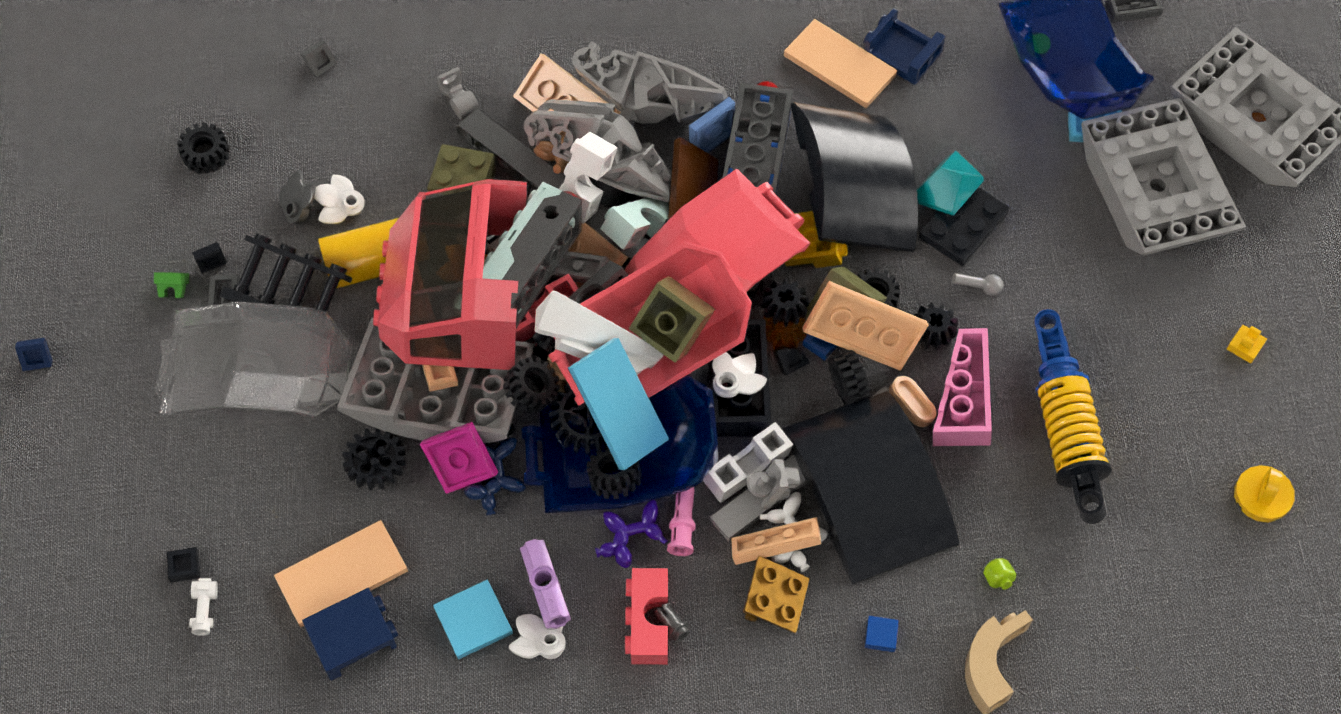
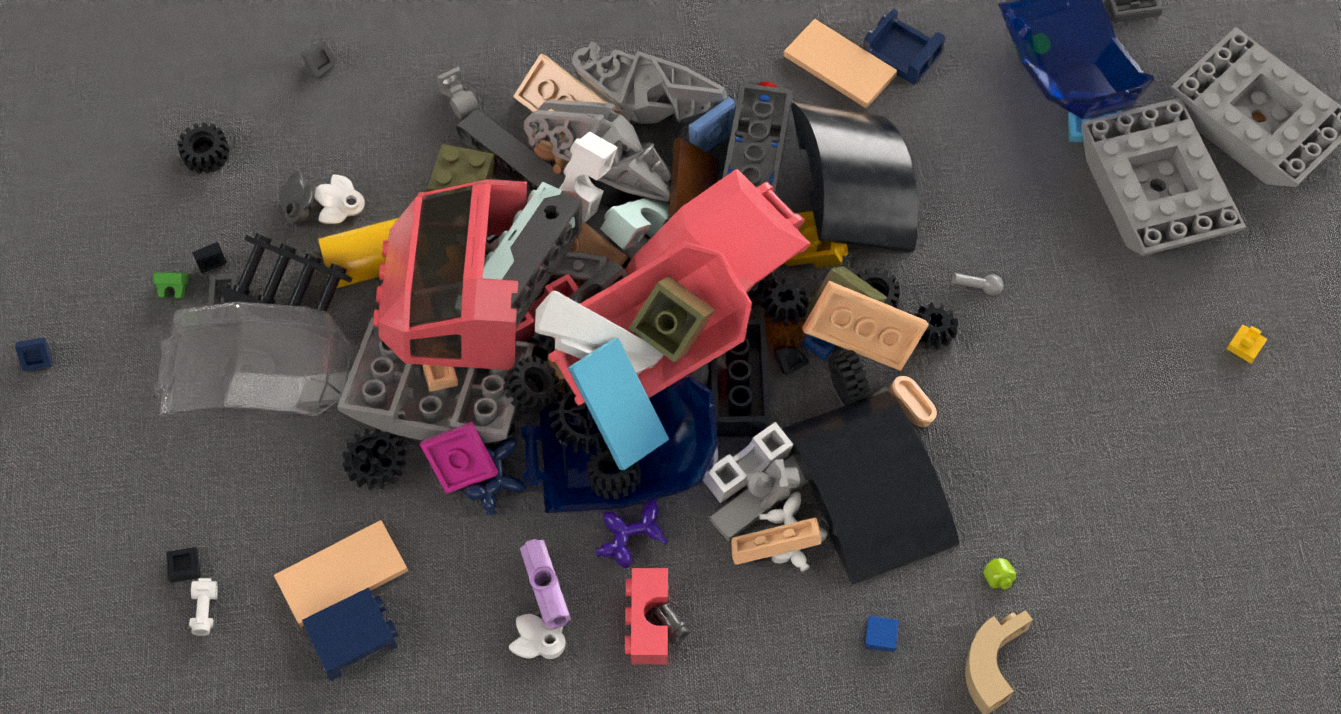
(473, 619): medium azure tile -> none
(682, 525): bright pink pin -> none
(739, 373): white plate -> none
(776, 595): pearl gold hinge -> none
(949, 185): teal slope -> none
(966, 403): bright pink wedge -> none
(968, 228): black plate -> none
(1070, 419): piece -> none
(1264, 493): yellow tile -> none

